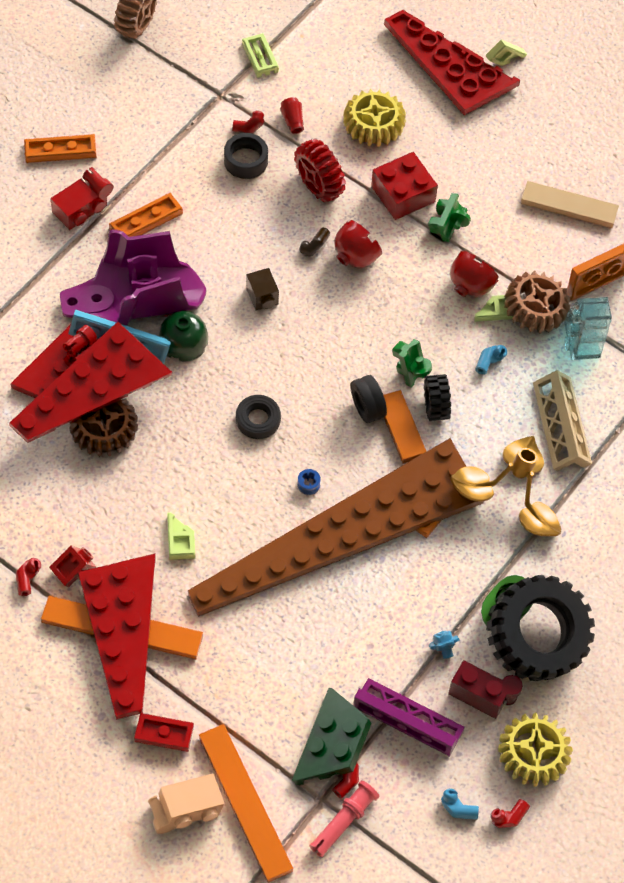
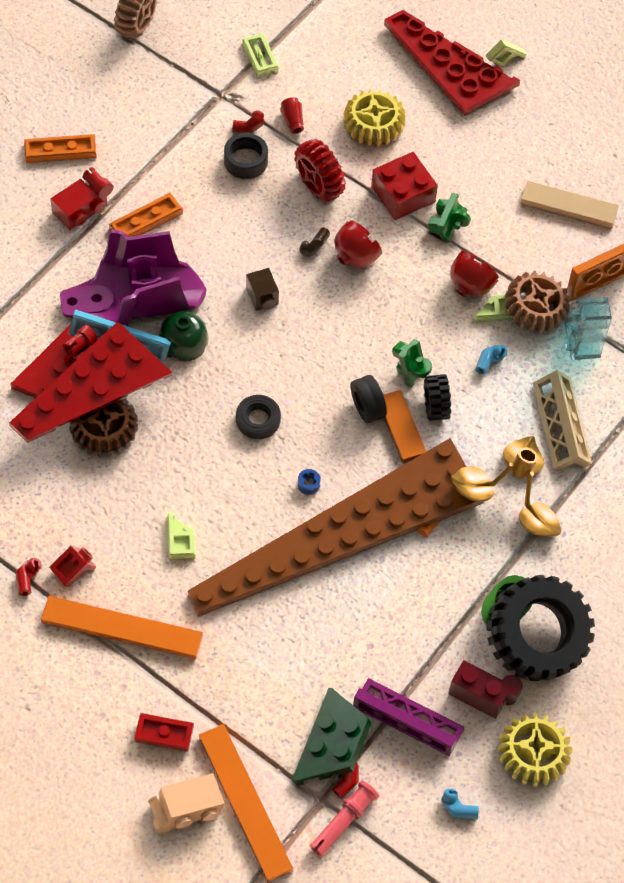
(120, 616): red wing -> none
(444, 642): dark azure plant -> none
(511, 818): red arm -> none

